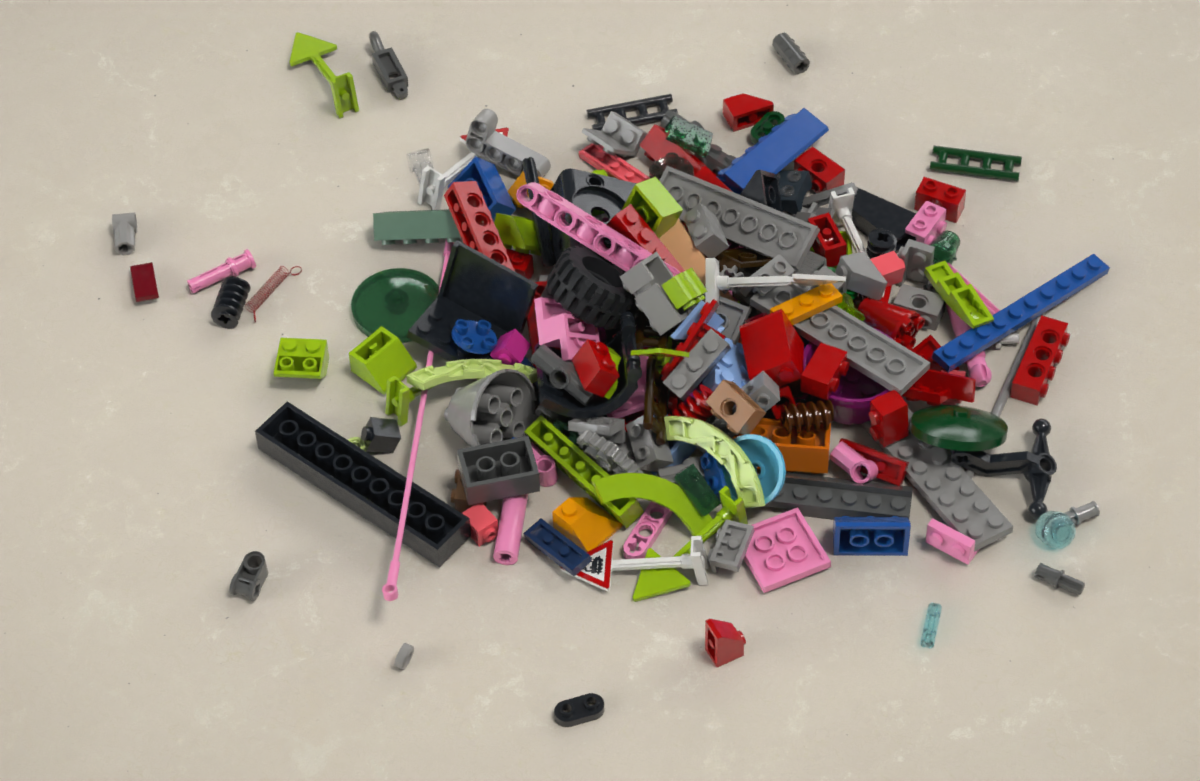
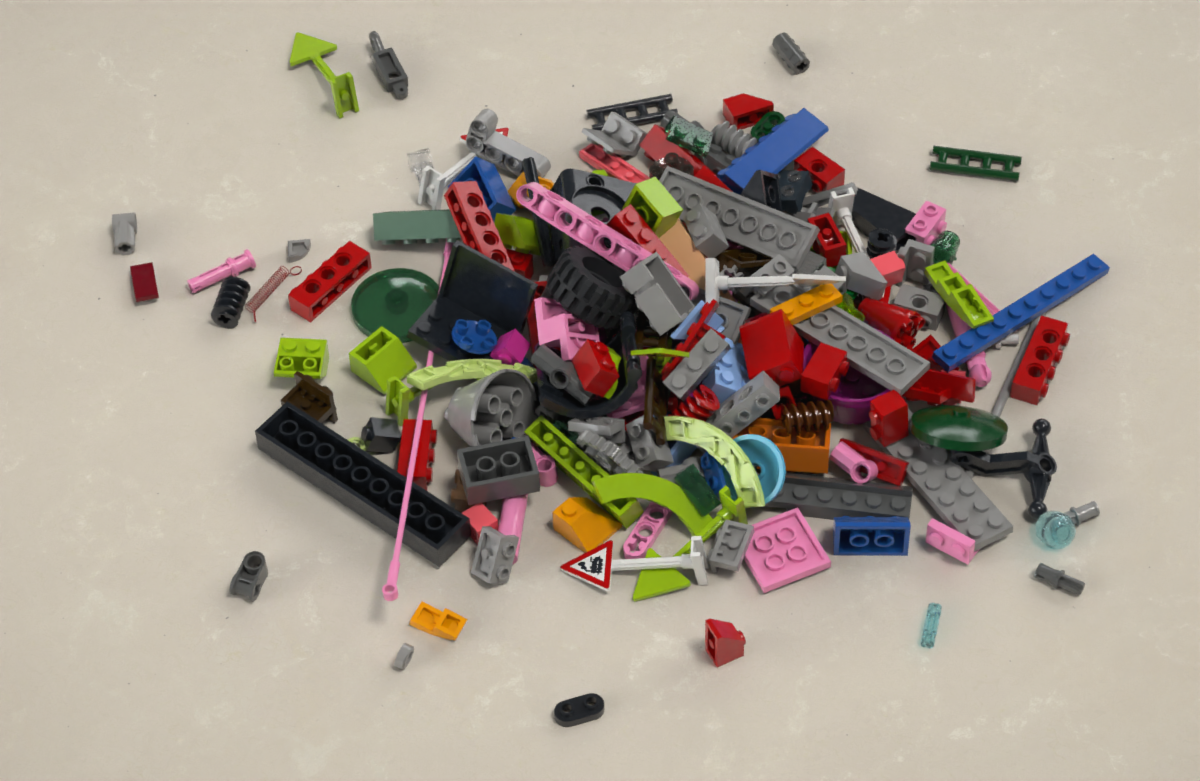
(298, 249): none -> light grey tile
(312, 398): none -> dark brown bracket
(329, 281): none -> red brick
(425, 453): none -> red brick
(438, 623): none -> light orange slope
(494, 556): none -> light grey bracket
(557, 547): dark blue plate -> none
(685, 289): lime brick -> none
(731, 139): none -> light grey piece
(747, 413): medium nougat brick -> none
(943, 195): red brick -> none

